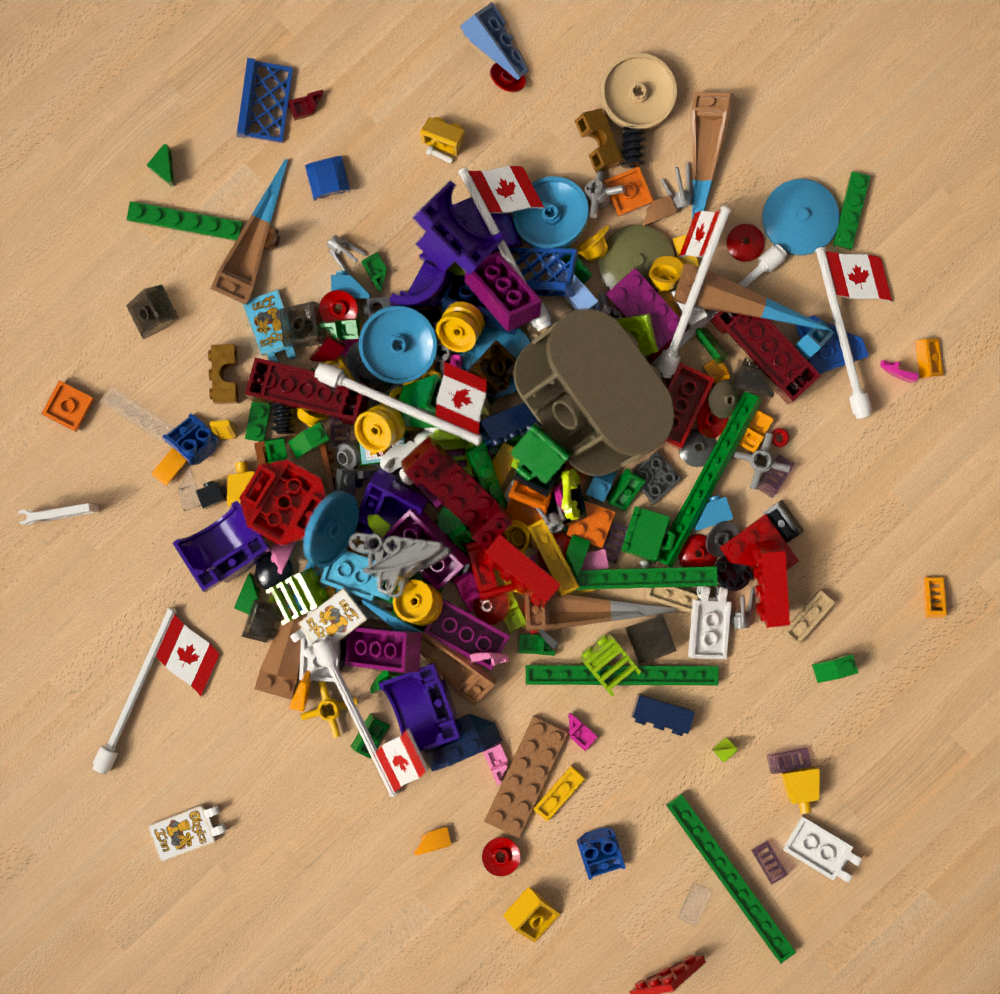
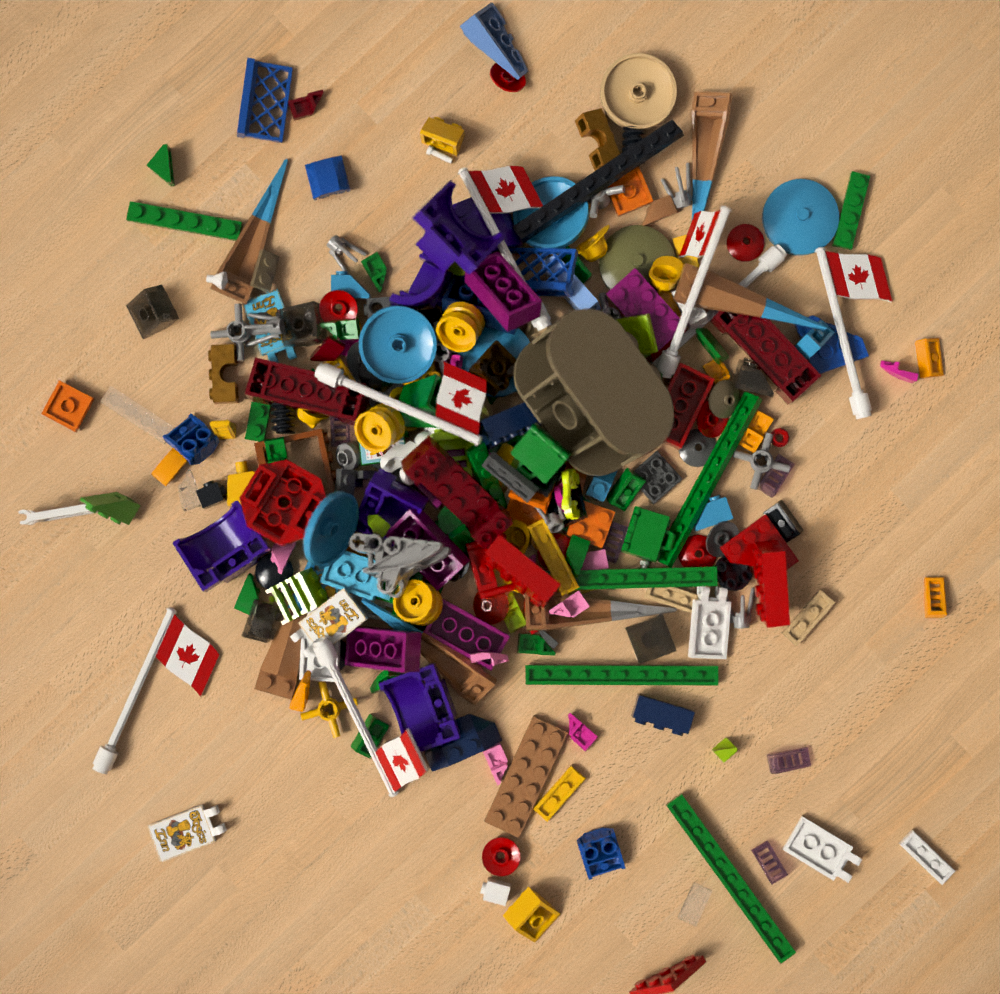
(112, 505): none -> bright green slope
(219, 279): none -> white rock
(234, 327): none -> light grey bar
(264, 271): none -> dark tan plate
(272, 239): reddish brown plate -> none
(274, 326): none -> light grey plant
(309, 440): green slope -> none
(433, 841): light orange slope -> none
(467, 589): dark pink slope -> none
(495, 891): none -> white brick
(510, 476): none -> dark grey plate
(571, 606): none -> bright pink slope
(598, 181): none -> black plate
(601, 654): lime plate -> none
(802, 787): yellow torso -> none
(835, 668): green slope -> none
(927, 857): none -> white tile

